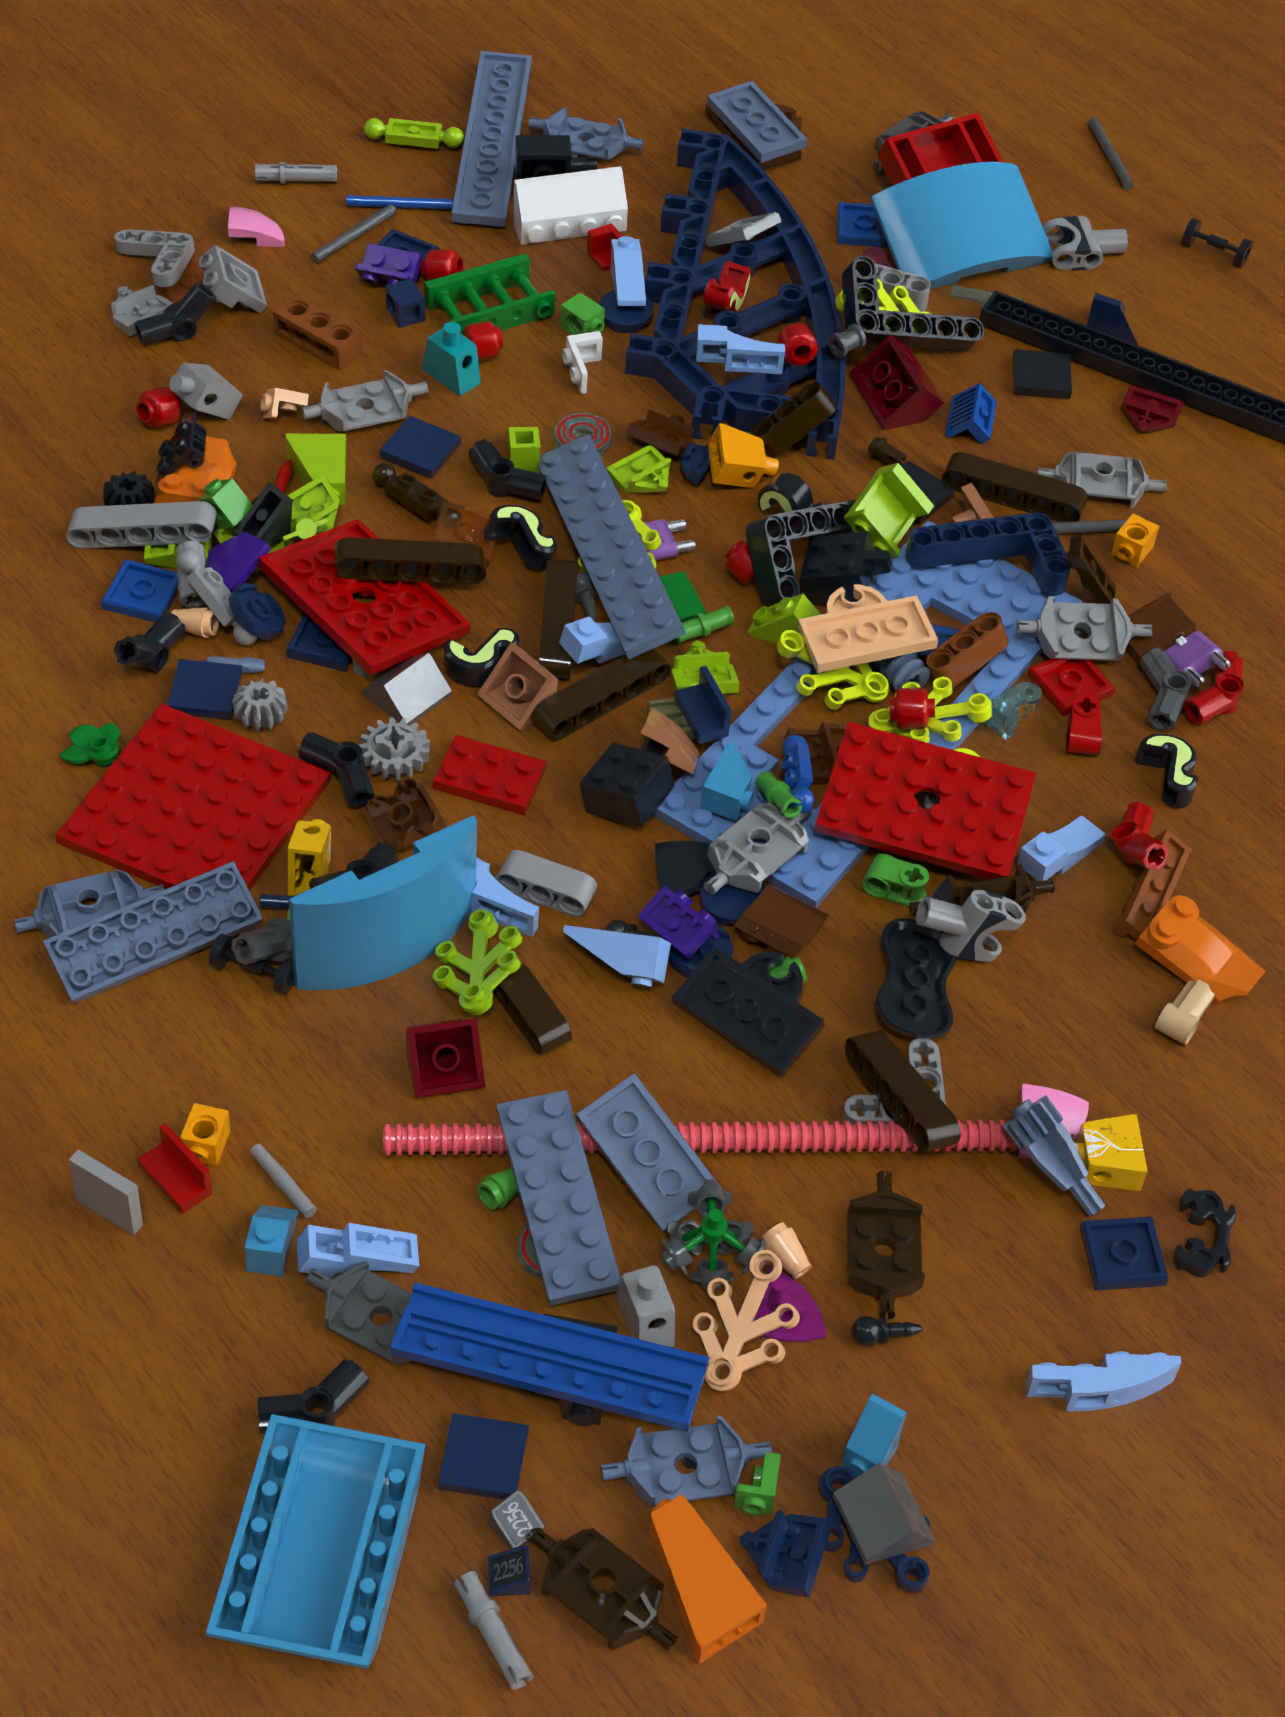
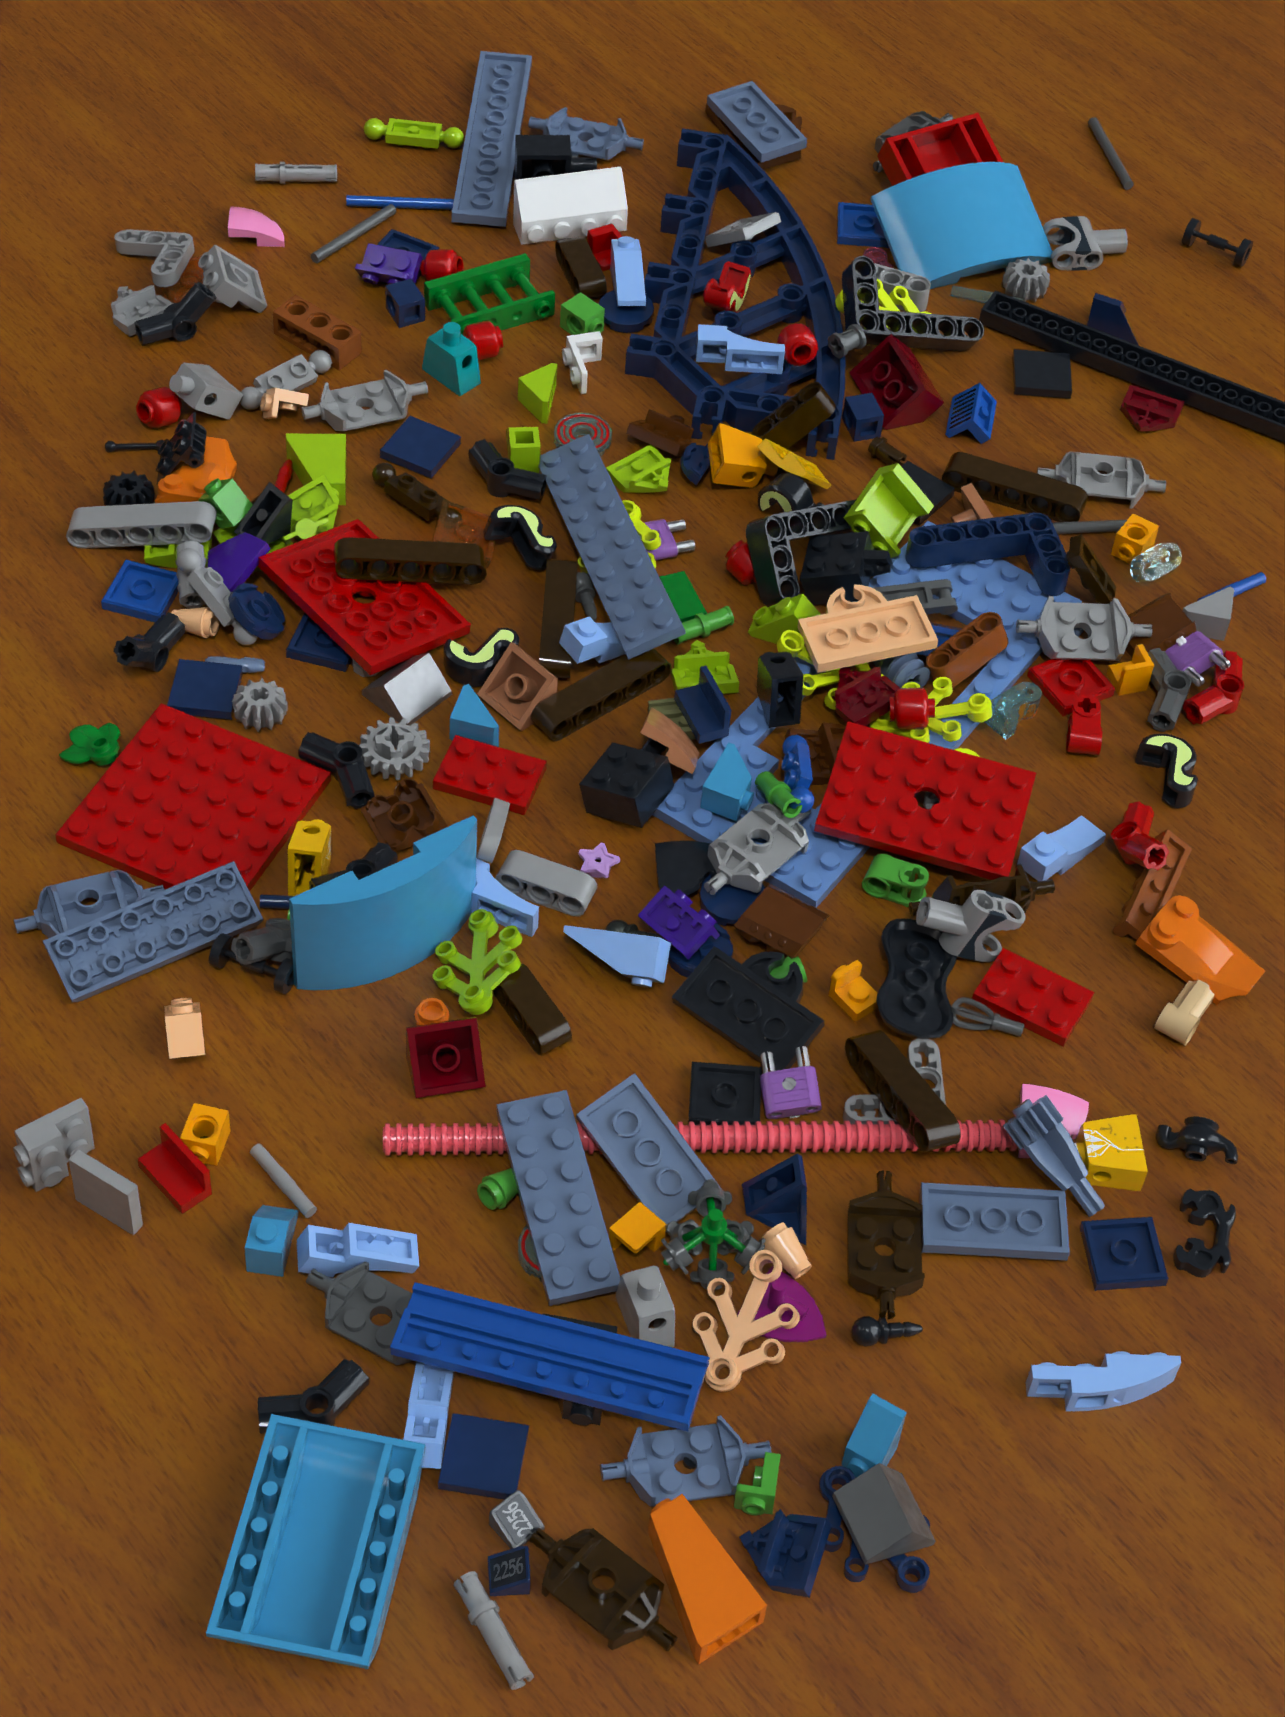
(50, 1142): none -> light grey plate
(110, 446): none -> black hinge
(184, 1028): none -> light nougat slope
(291, 376): none -> light grey plate
(429, 1411): none -> light blue slope
(431, 1011): none -> orange plate
(473, 719): none -> dark azure slope
(493, 830): none -> light grey beam
(538, 390): none -> lime slope
(580, 267): none -> dark brown beam
(594, 868): none -> lavender plate
(638, 1229): none -> light orange panel
(724, 1093): none -> black tile
(779, 676): none -> black torso
(779, 1196): none -> dark blue slope
(790, 1090): none -> medium lavender piece
(793, 463): none -> yellow slope
(852, 991): none -> light orange bracket
(862, 417): none -> dark blue brick
(863, 695): none -> dark red slope
(925, 591): none -> dark grey plate
(992, 1021): none -> dark grey piece
(994, 1221): none -> sand blue plate
(1026, 280): none -> light grey gear
(1033, 996): none -> red plate
(1132, 675): none -> light orange panel
(1158, 567): none -> clear light blue beam
(1197, 1139): none -> black piece
(1212, 613): none -> light grey slope
(1244, 585): none -> blue piece

